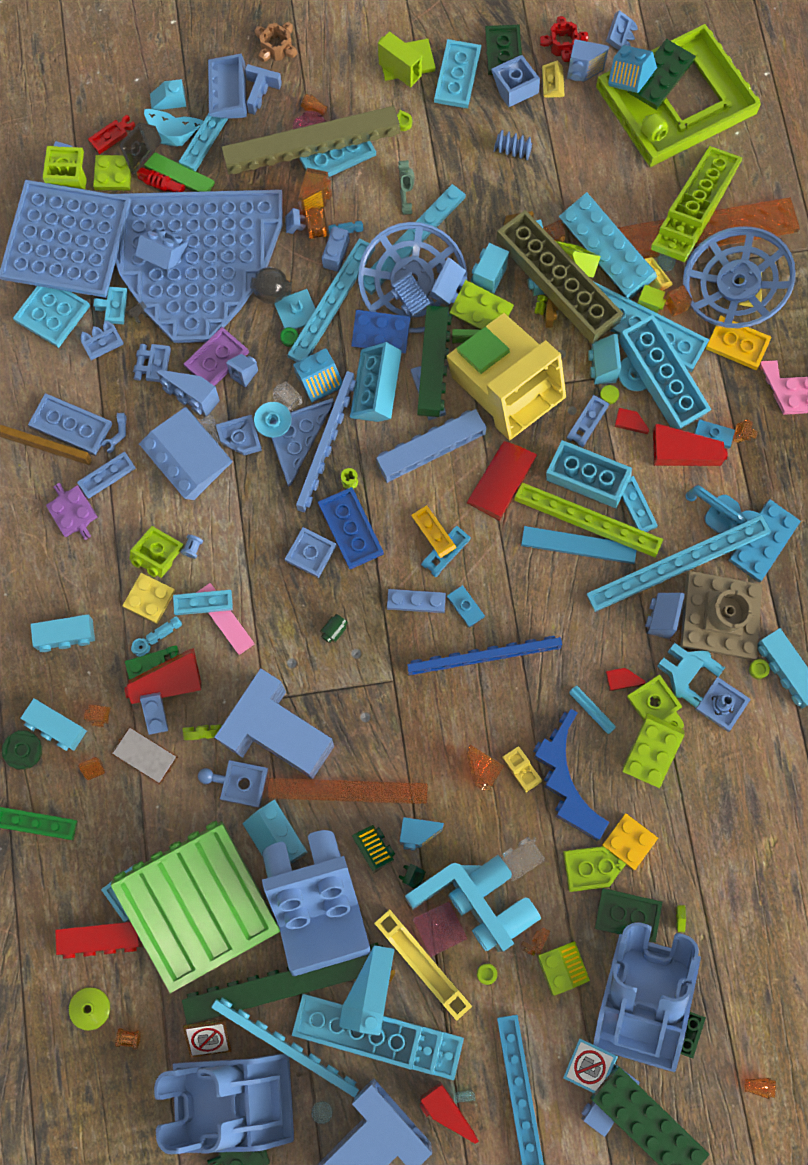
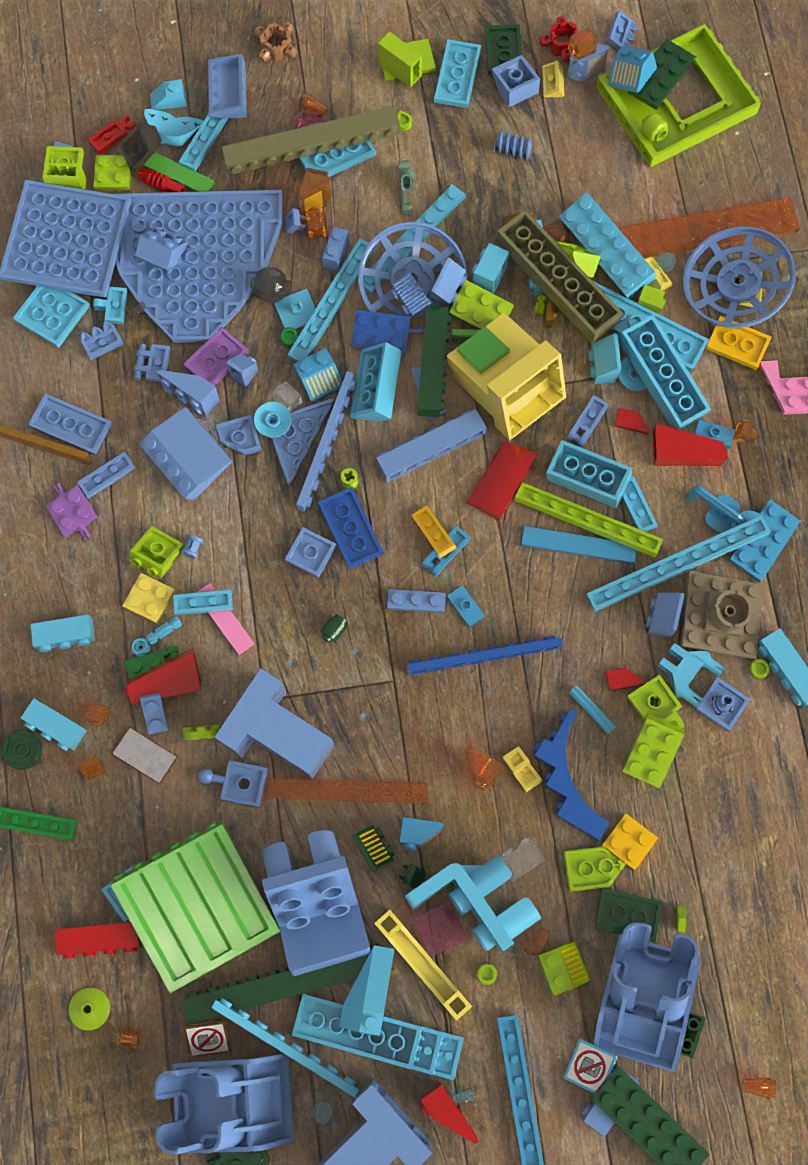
(121, 419): medium blue arm -> none
(262, 79): medium blue bracket -> none
(271, 826): medium azure slope -> none
(351, 227): dark azure axle -> none
(582, 44): none -> clear orange brick
(609, 394): lime tile -> none
(678, 300): clear orange brick -> none
(696, 204): lime slope -> none

